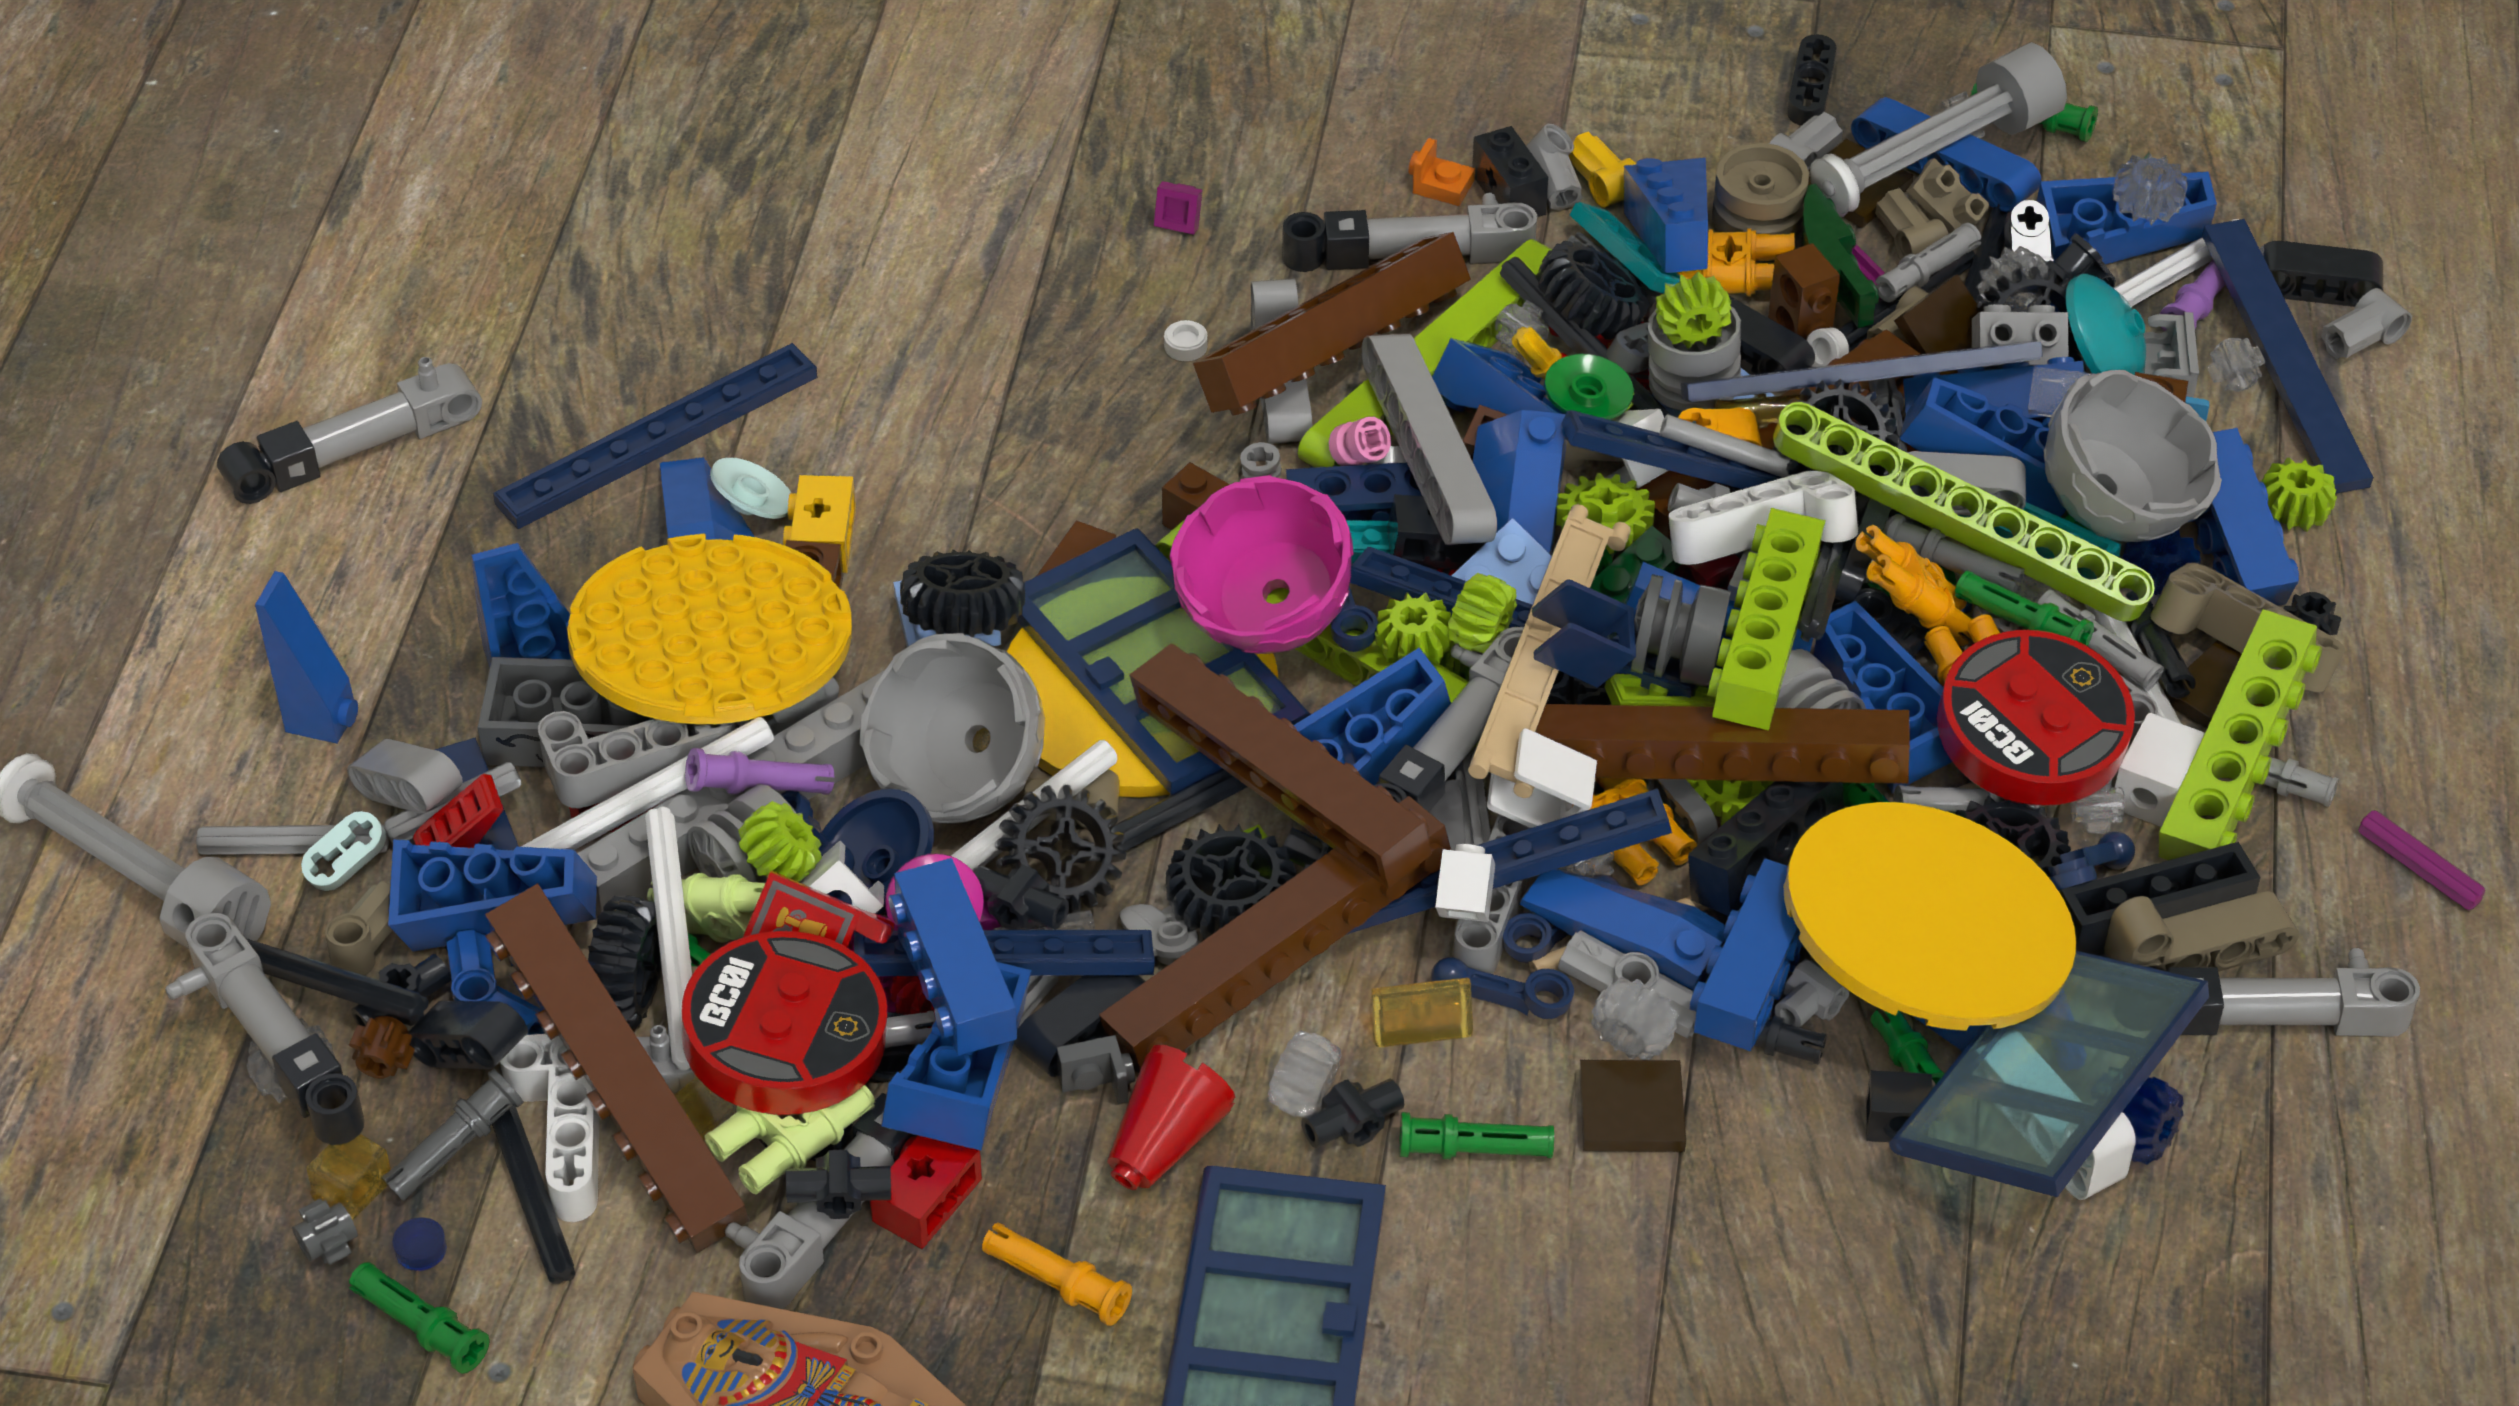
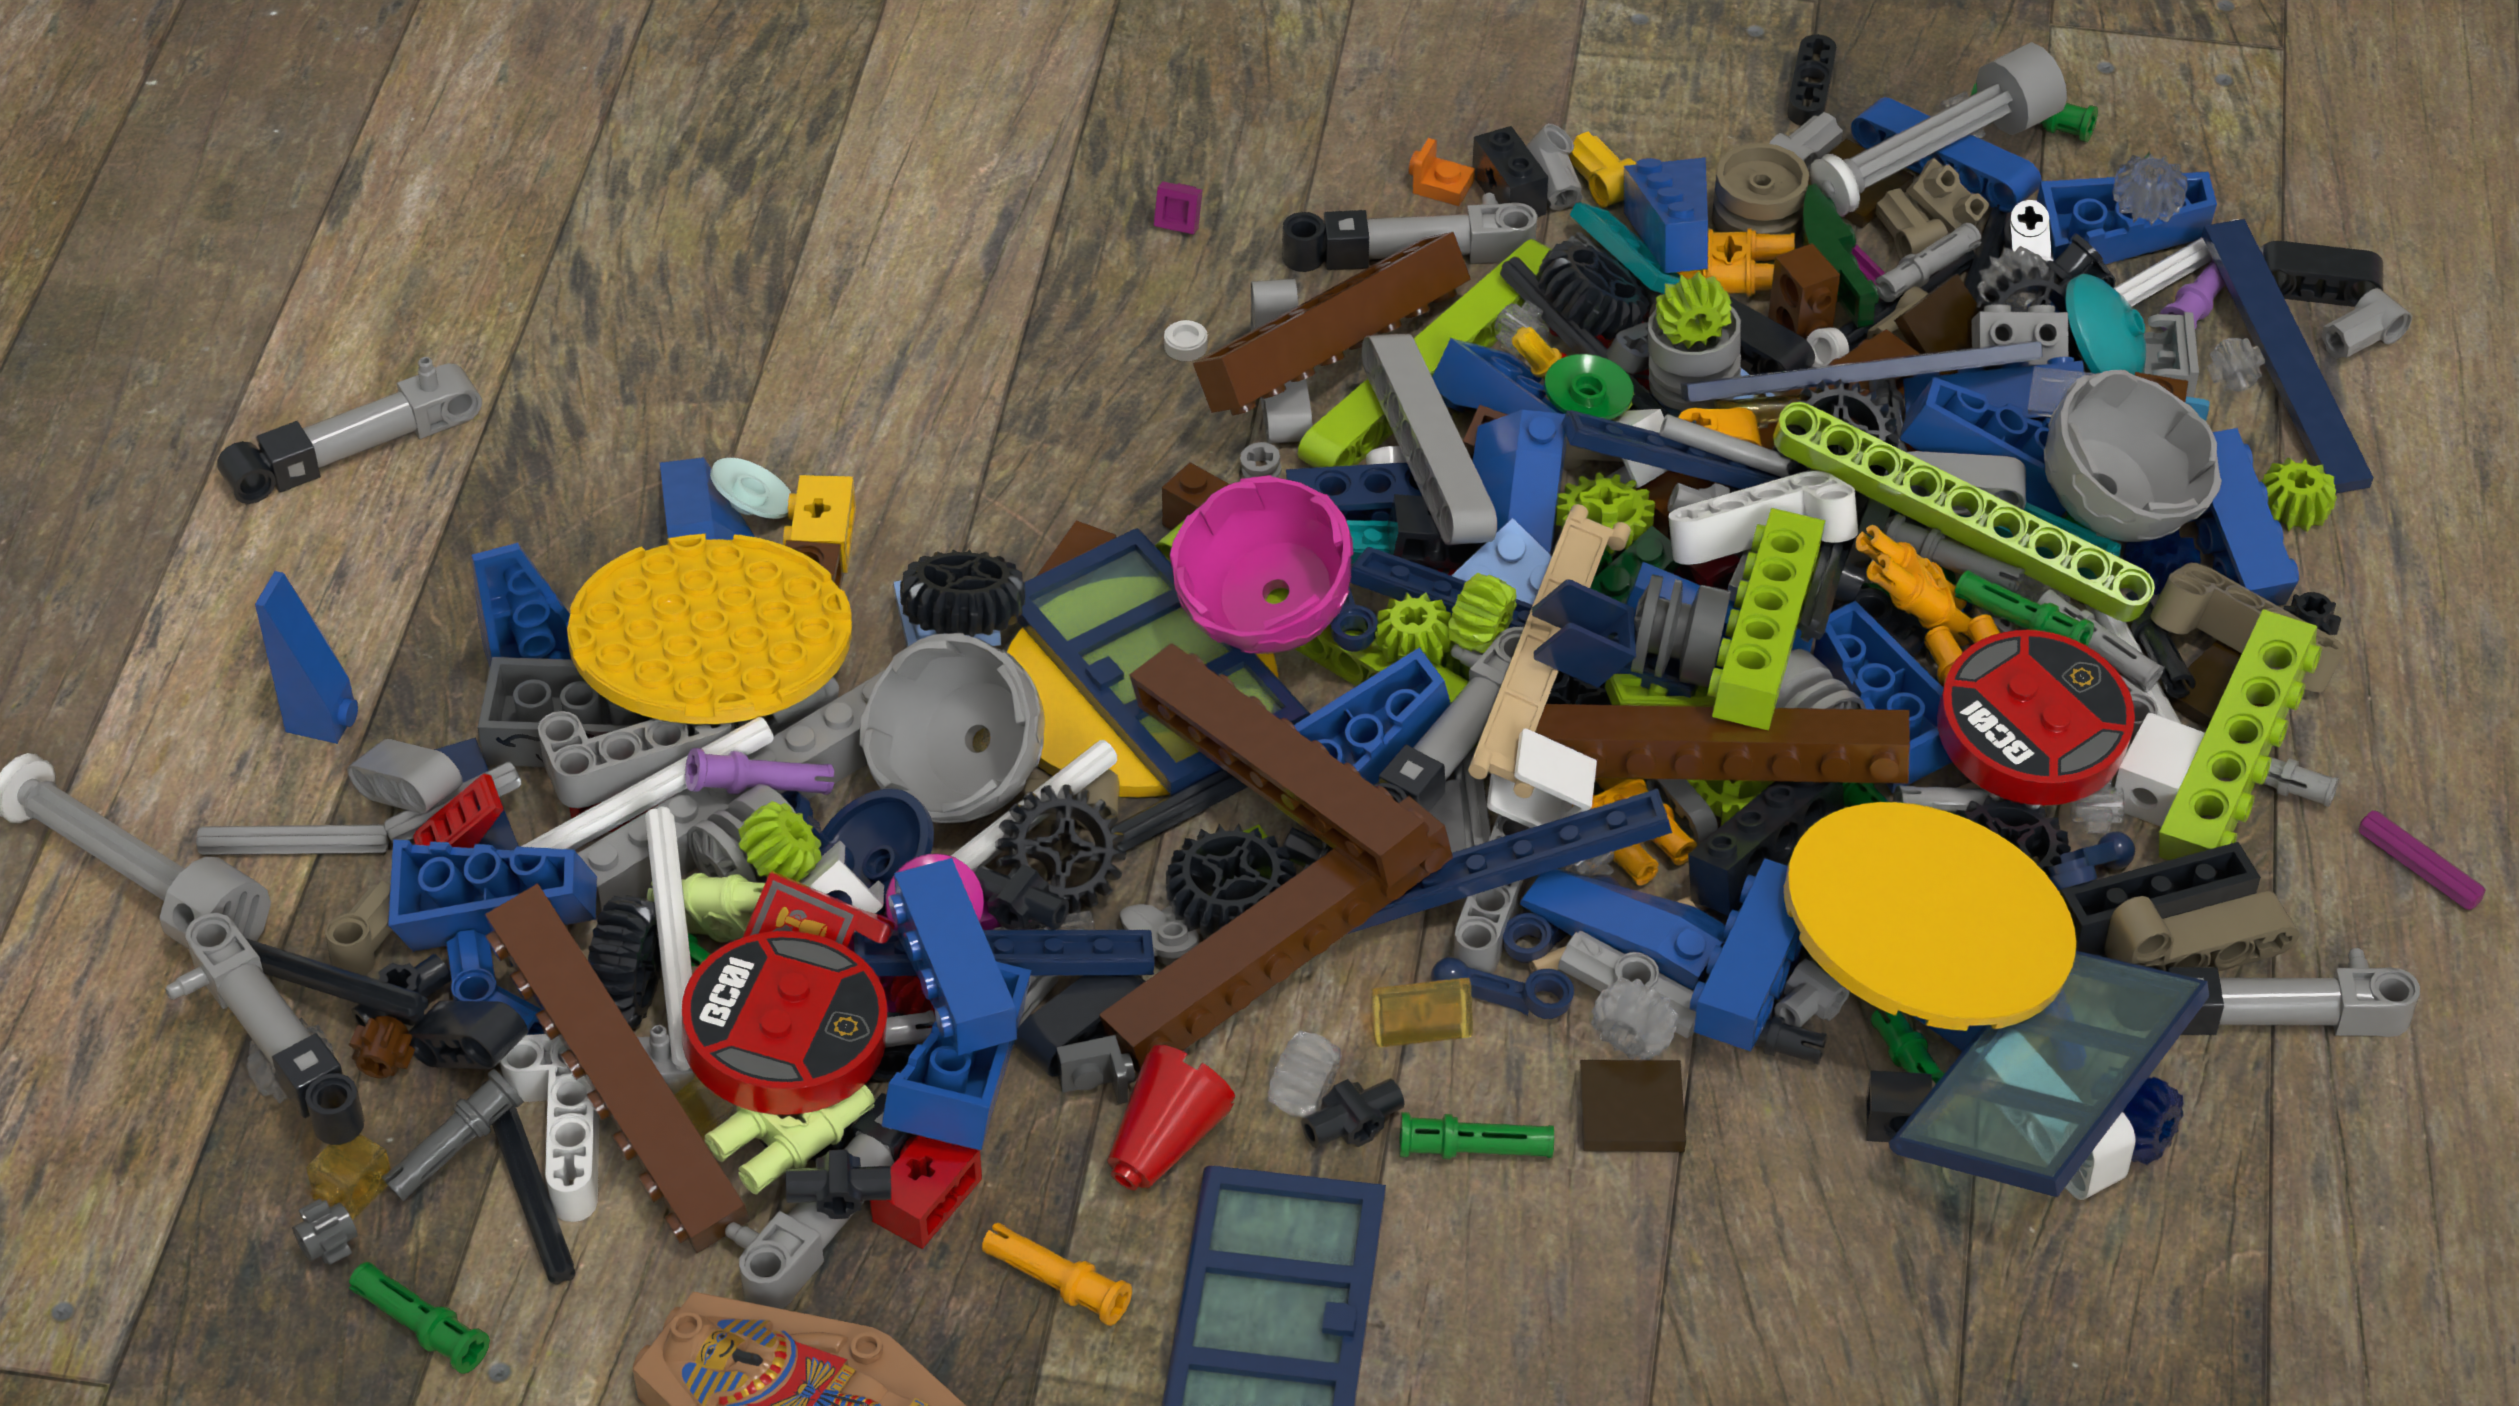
(335, 842): light aqua beam -> none
(419, 1243): clear blue tile -> none
(654, 436): dark blue tile -> none
(1359, 442): bright pink wheel -> none
(1465, 883): white brick -> none

